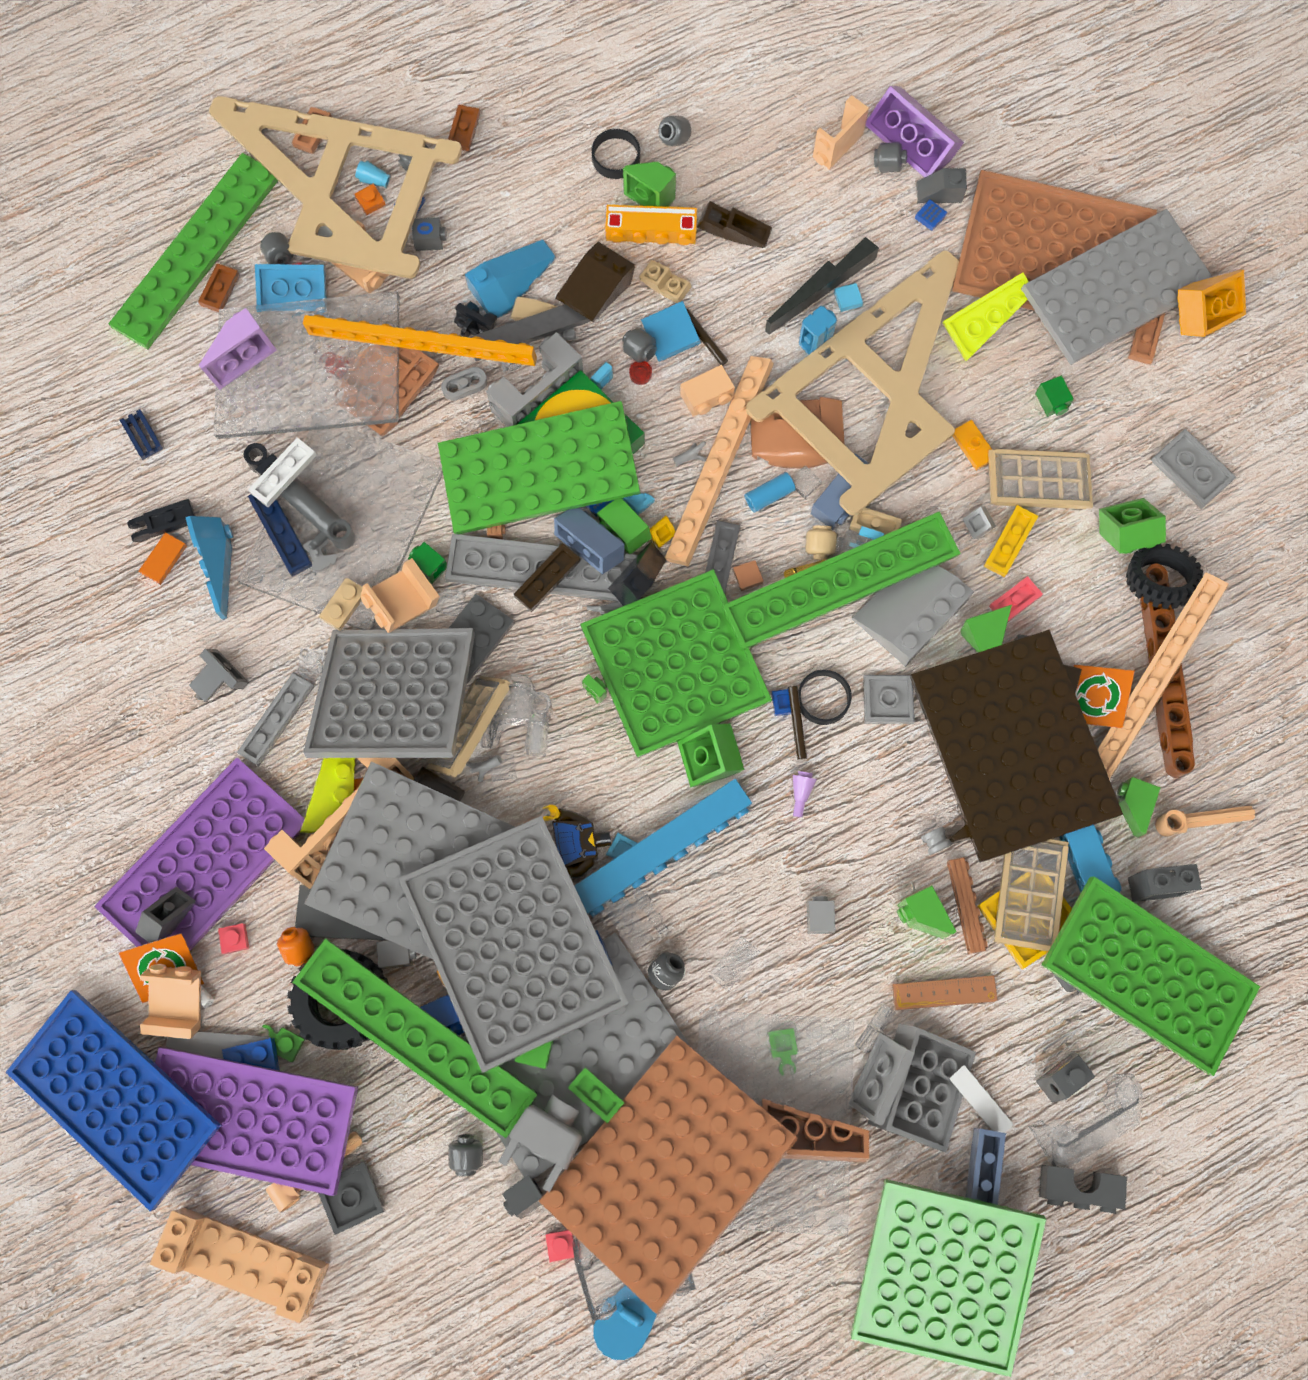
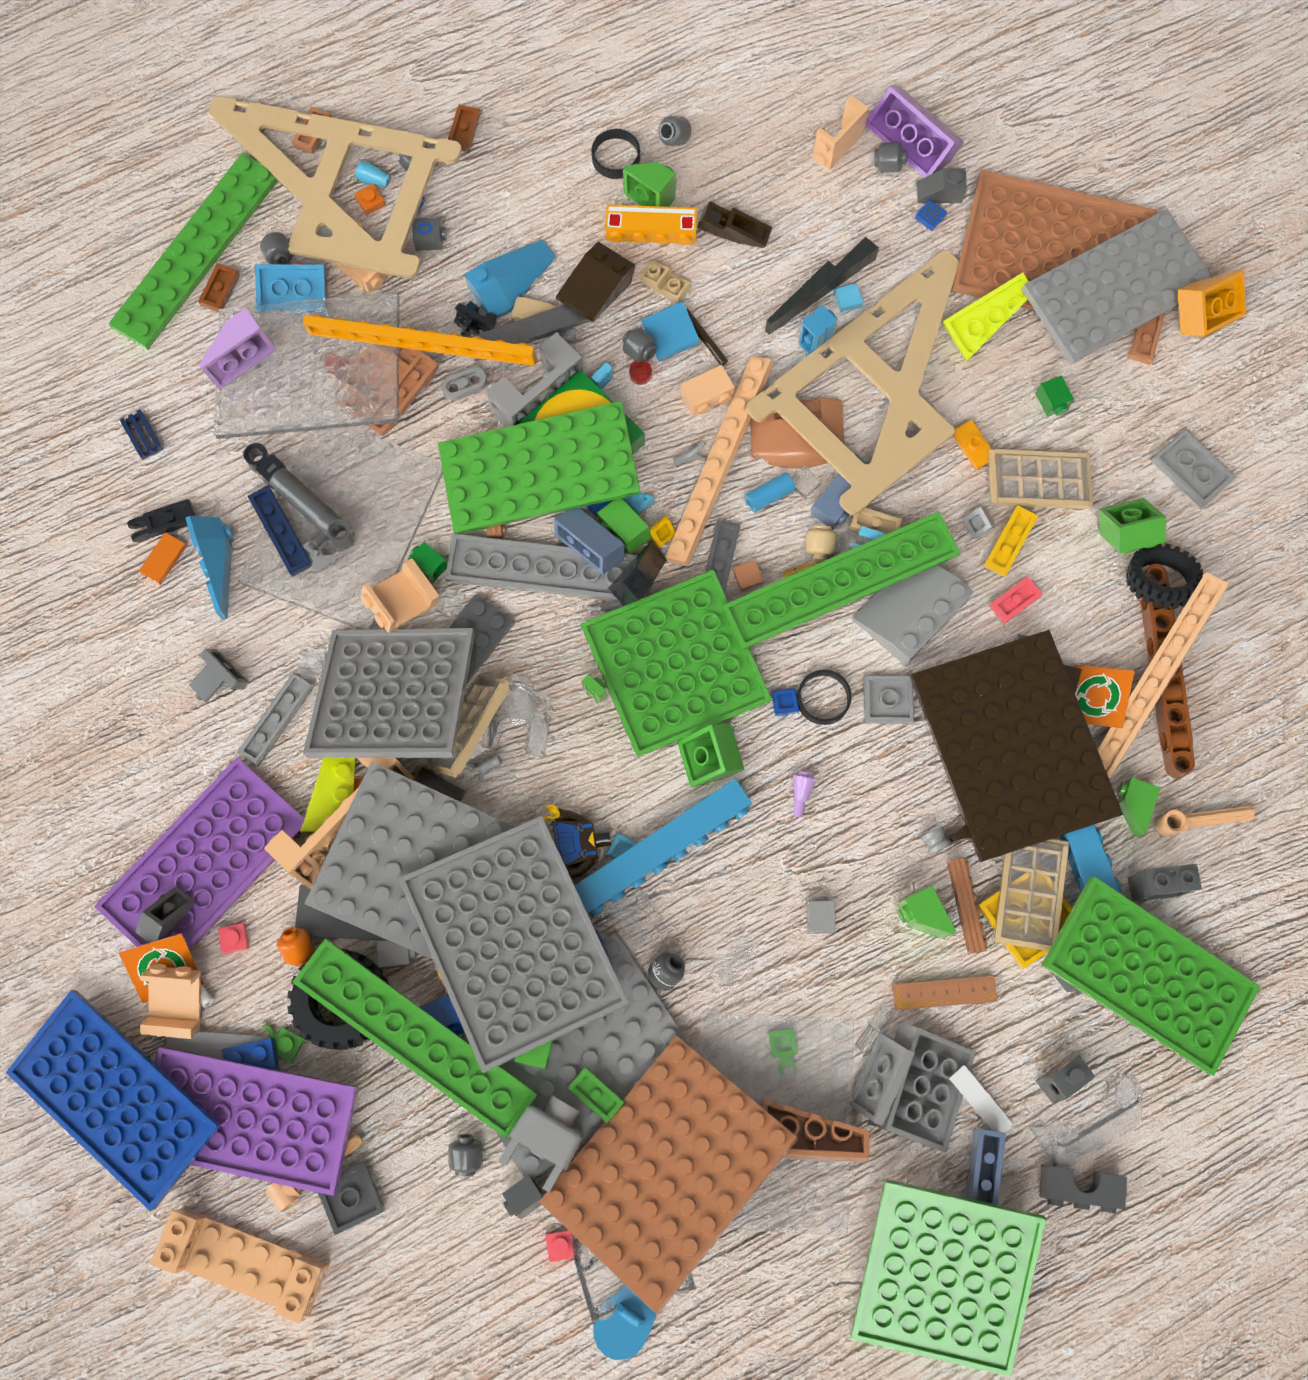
(282, 472): white plate -> none
(342, 604): tan plate -> none
(547, 577): dark brown plate -> none
(797, 722): dark brown bar -> none
(986, 629): bright green slope -> none

